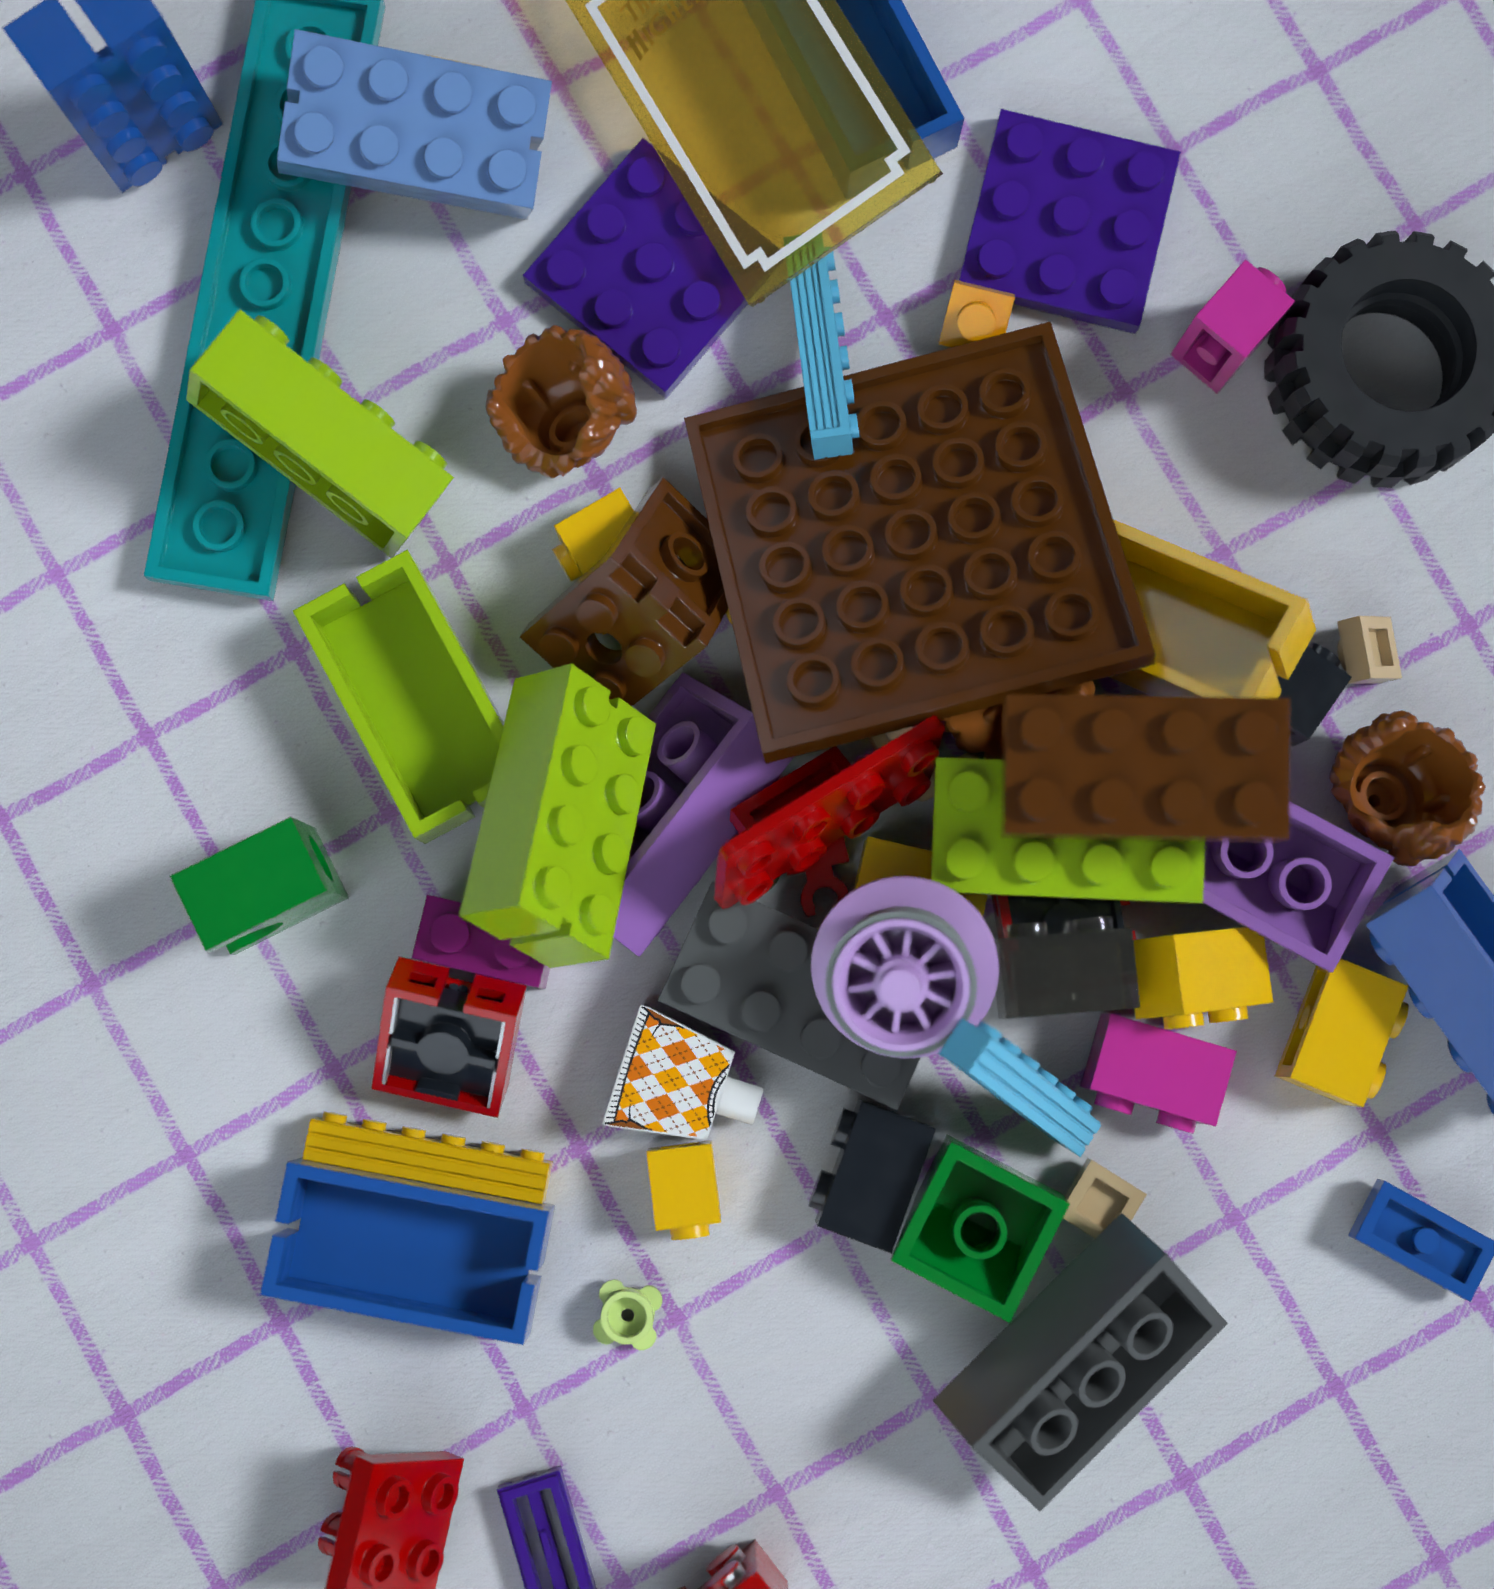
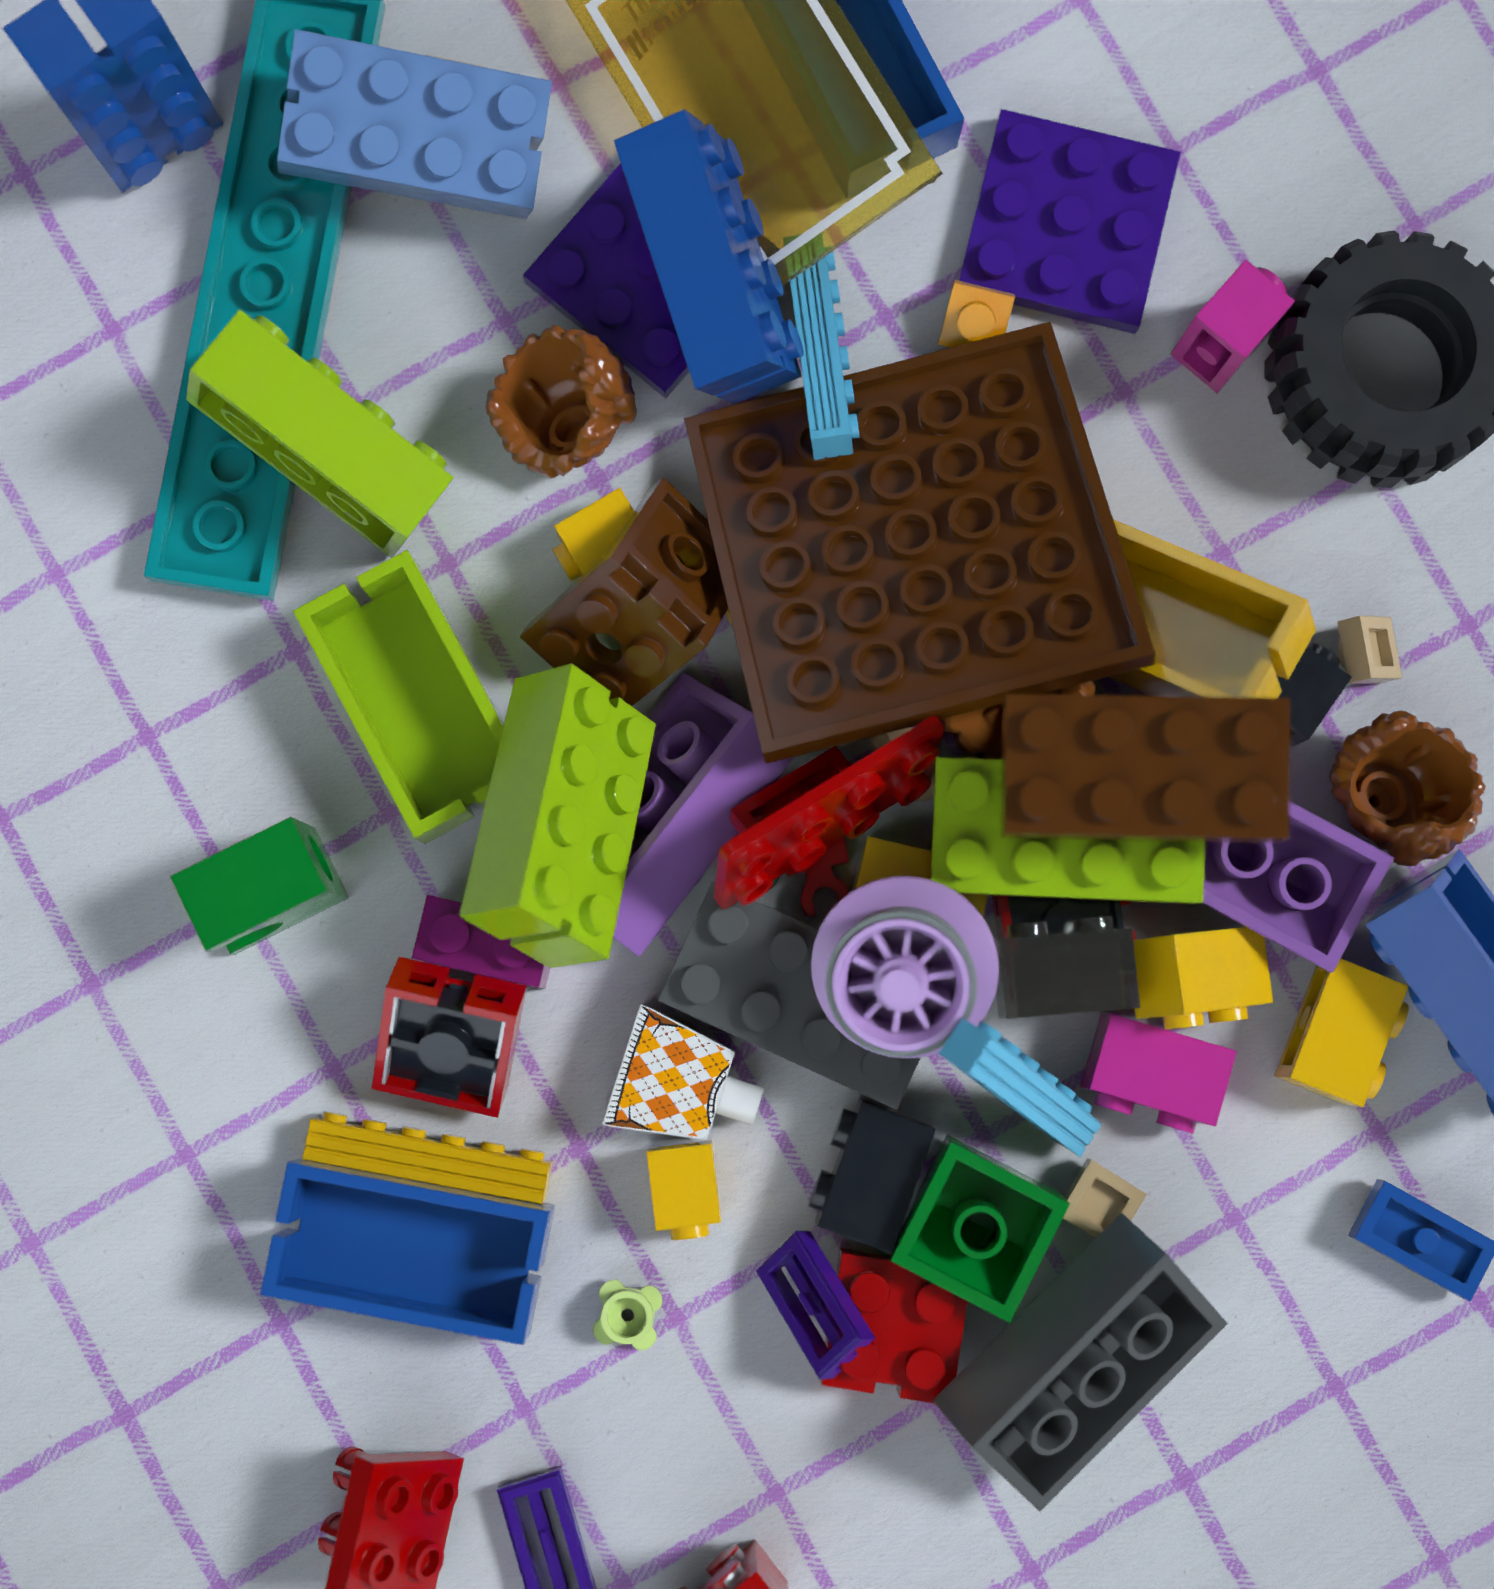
(710, 257): none -> blue piece
(821, 1297): none -> dark purple tile
(913, 1327): none -> red piece

